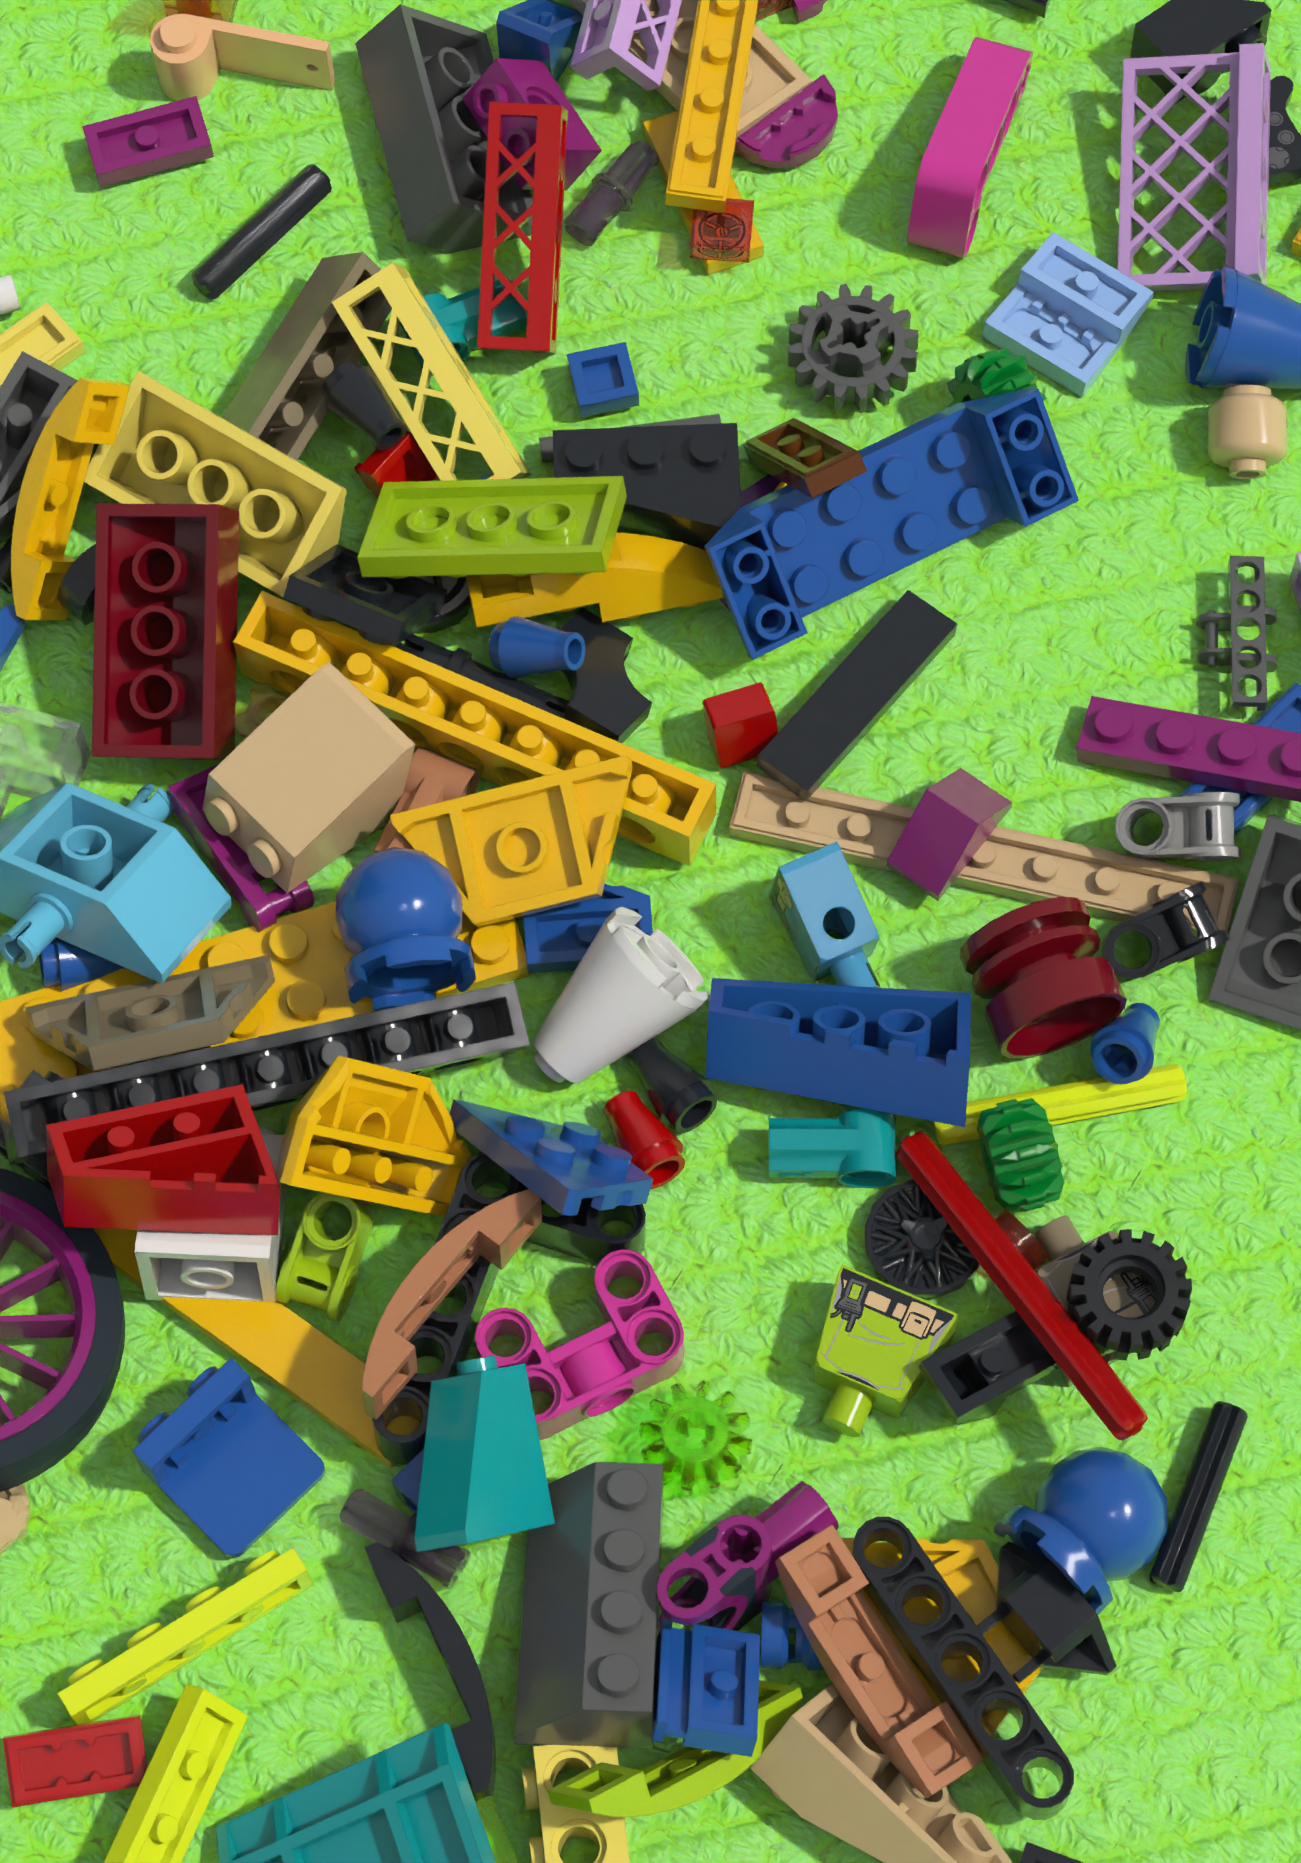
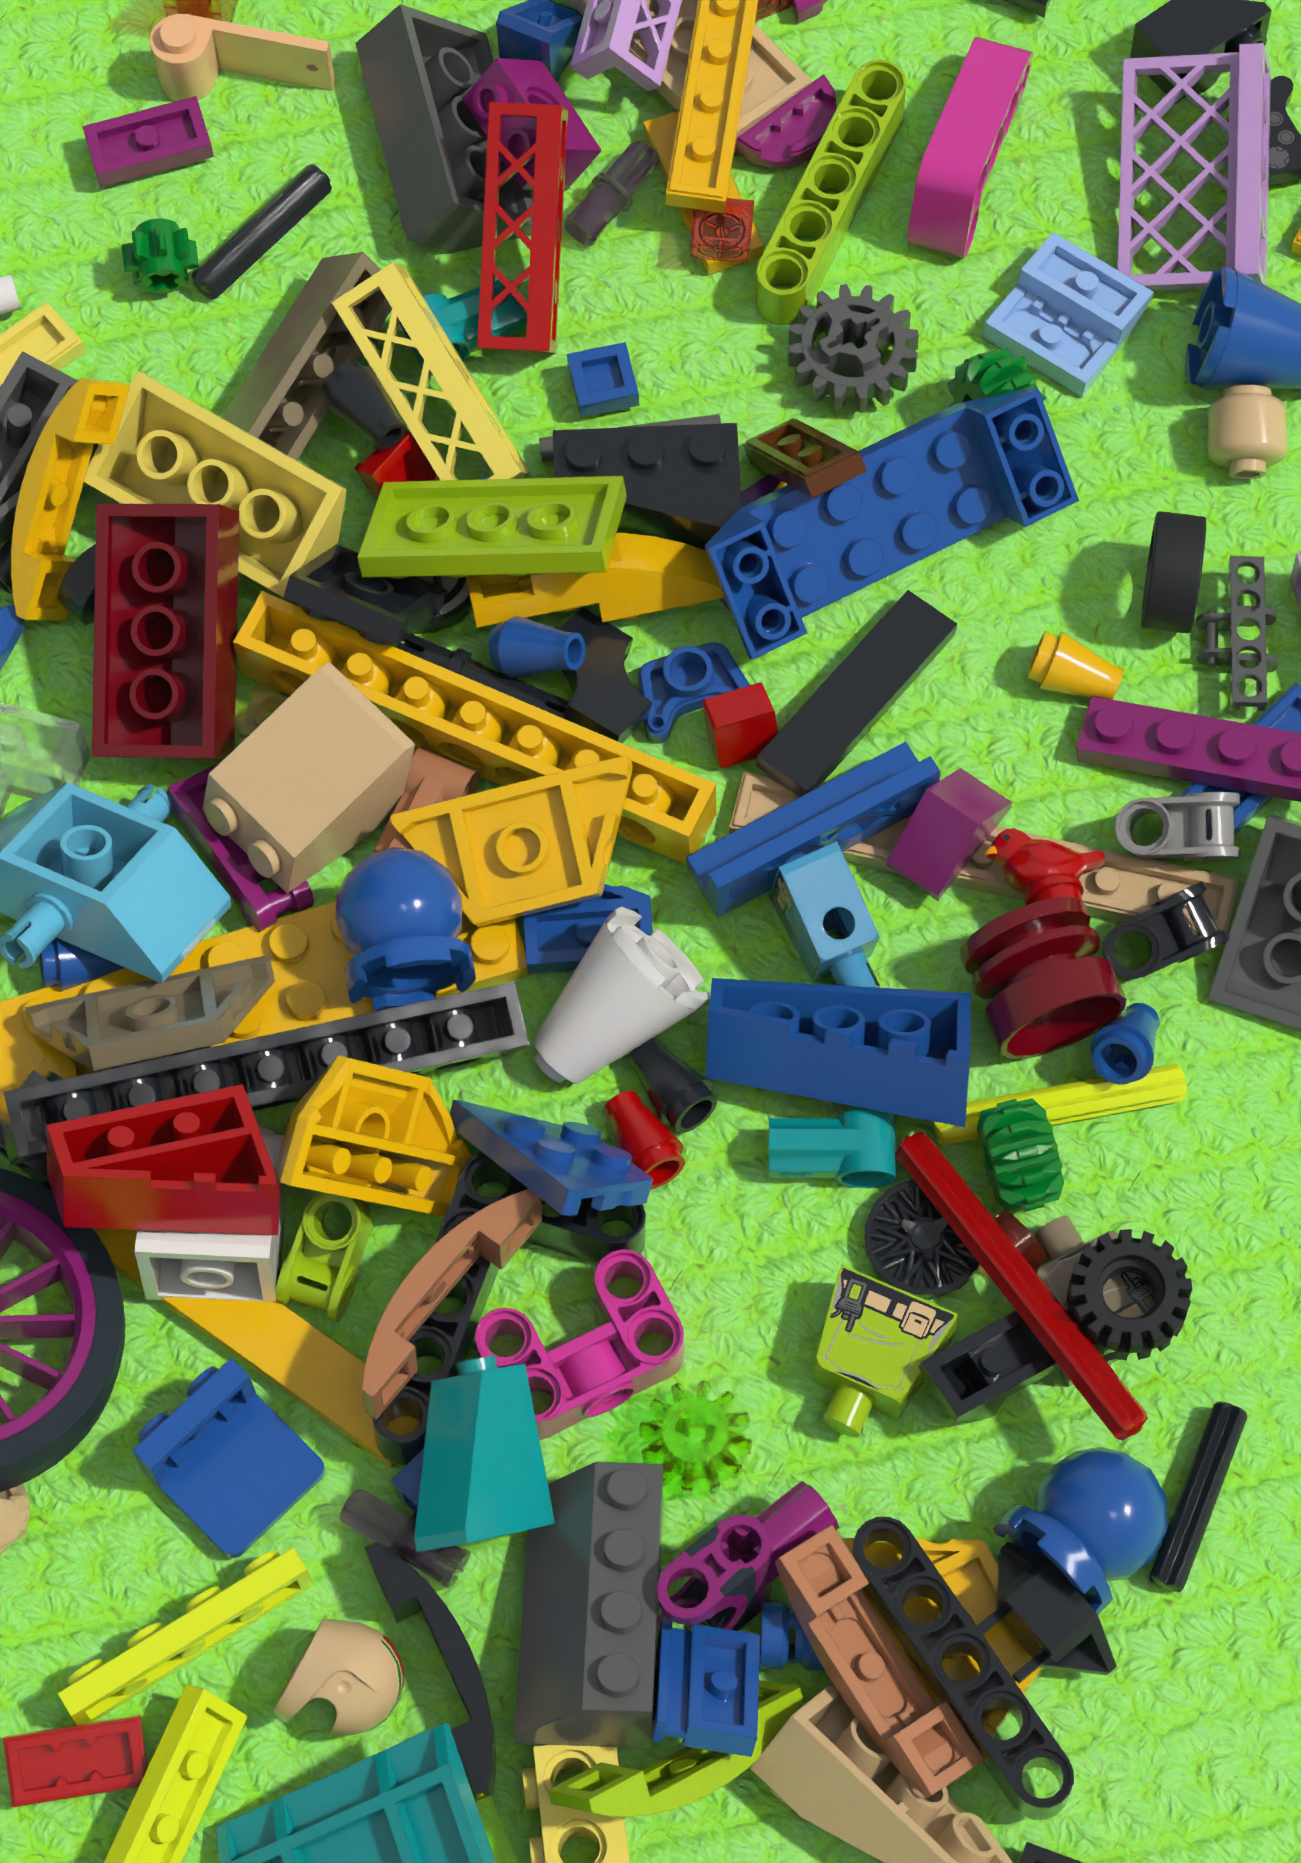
(160, 256): none -> green gear
(352, 1670): none -> tan helmet
(683, 681): none -> blue piece
(836, 168): none -> lime beam
(839, 811): none -> blue fence
(1040, 866): none -> red animal
(1071, 668): none -> yellow cone
(1173, 572): none -> black tyre

